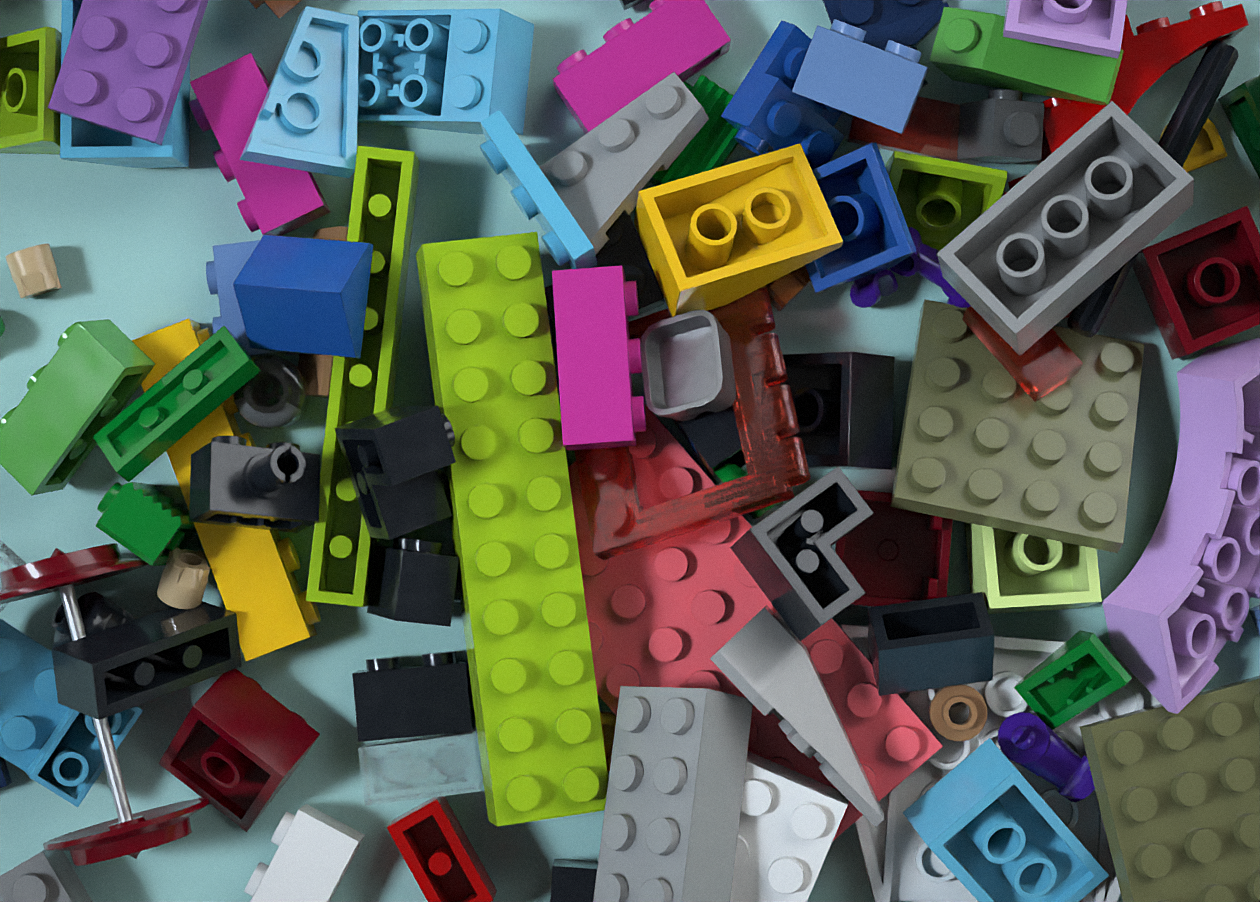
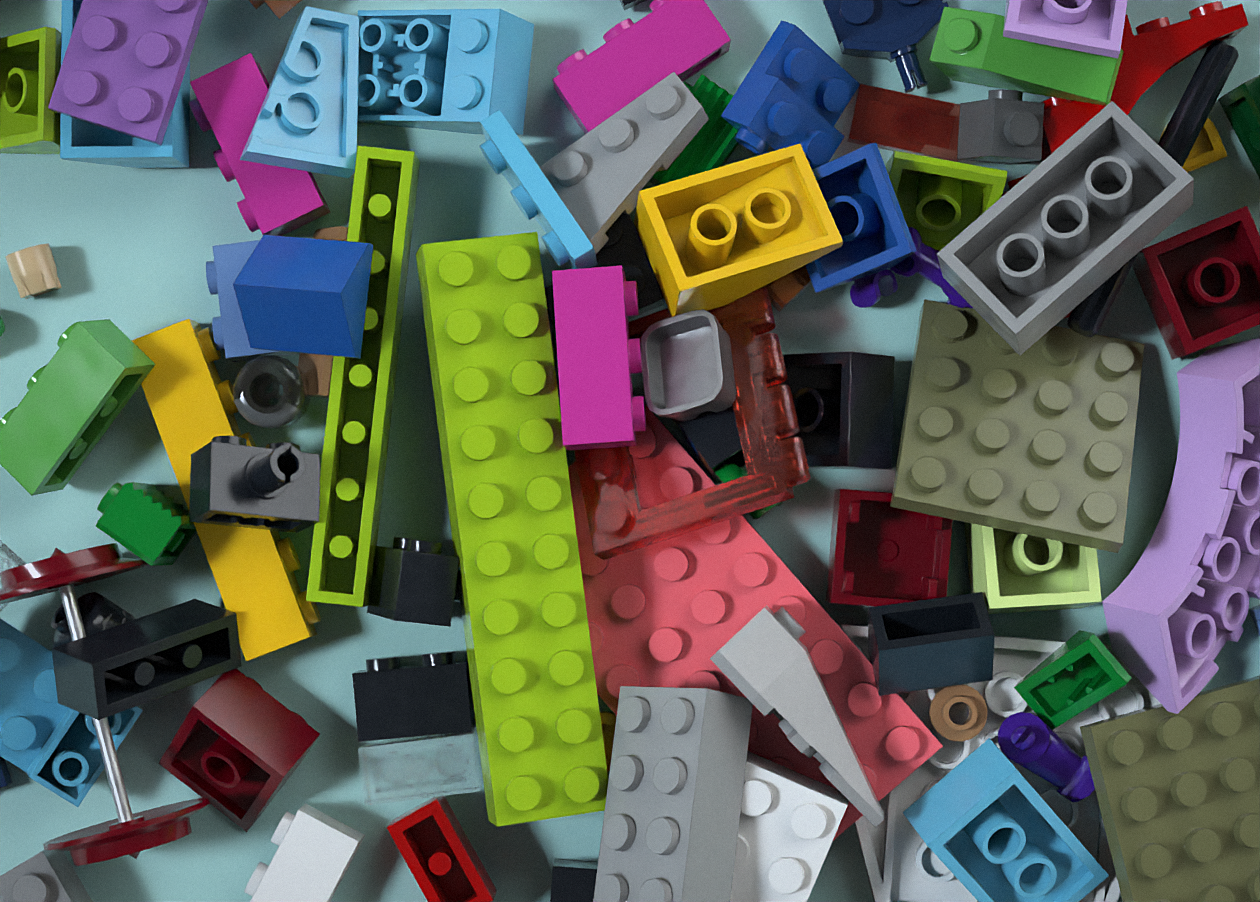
(176, 404): green plate -> none
(184, 579): tan hose -> none
(397, 467): black brick -> none
(793, 553): brick -> none
(860, 77): medium blue brick -> none
(1039, 368): clear red plate -> none

